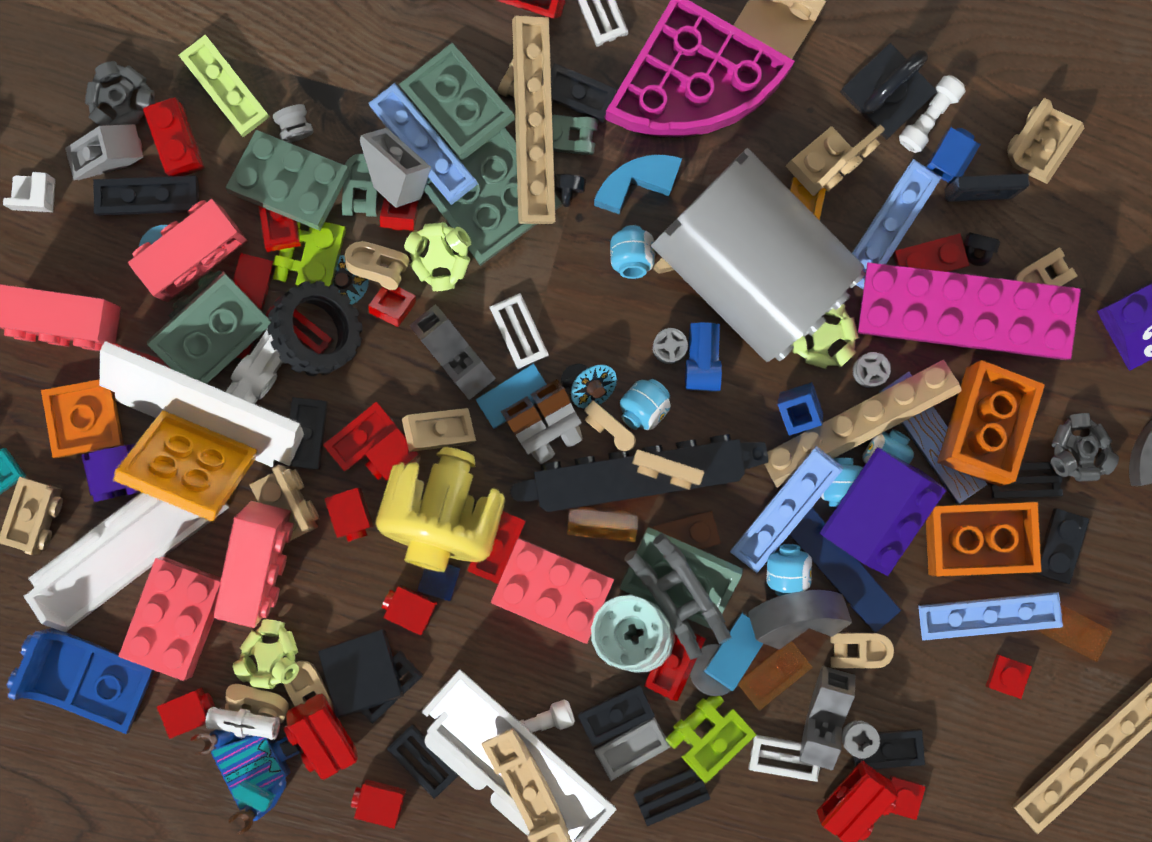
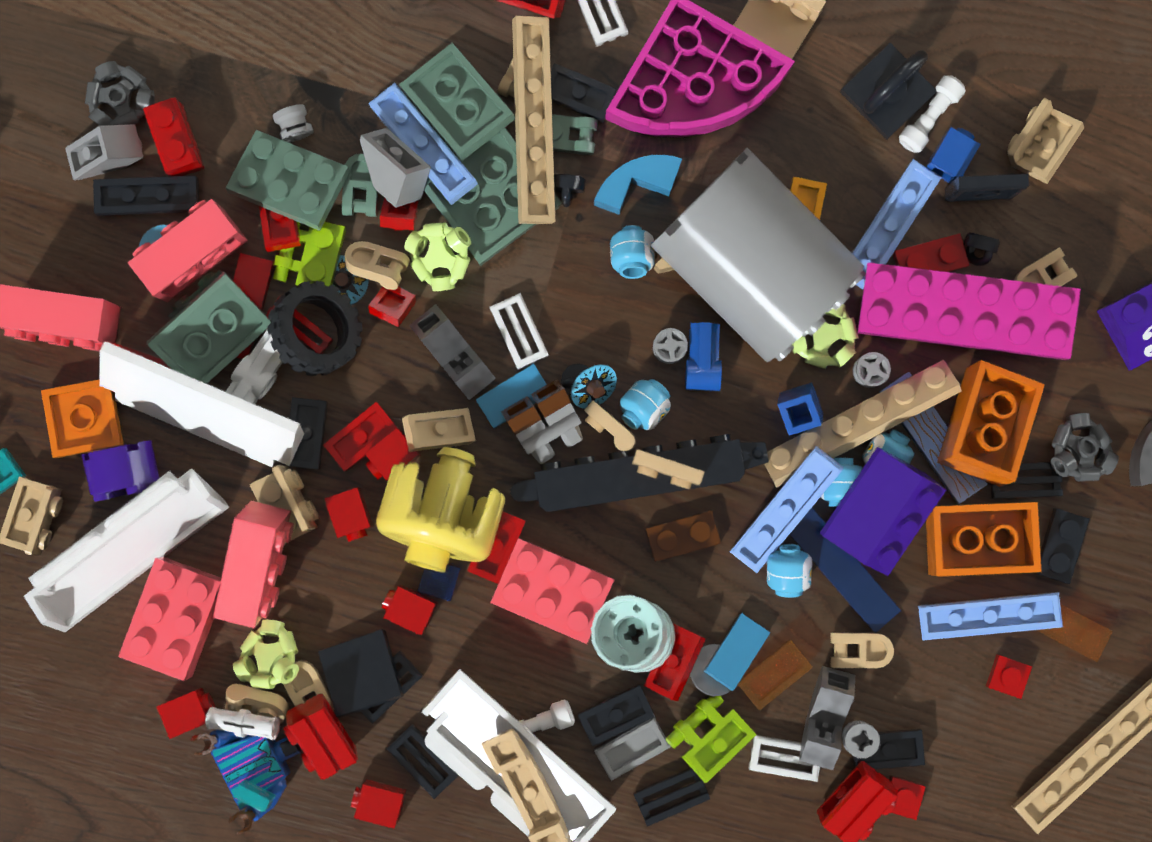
(32, 193): white panel -> none
(80, 678): blue bracket -> none
(186, 465): light orange plate -> none
(224, 86): yellowish green plate -> none
(613, 525): clear orange plate -> none
(678, 615): dark grey piece -> none
(715, 575): sand green plate -> none
(791, 614): flat silver brick -> none
(828, 156): tan bracket -> none

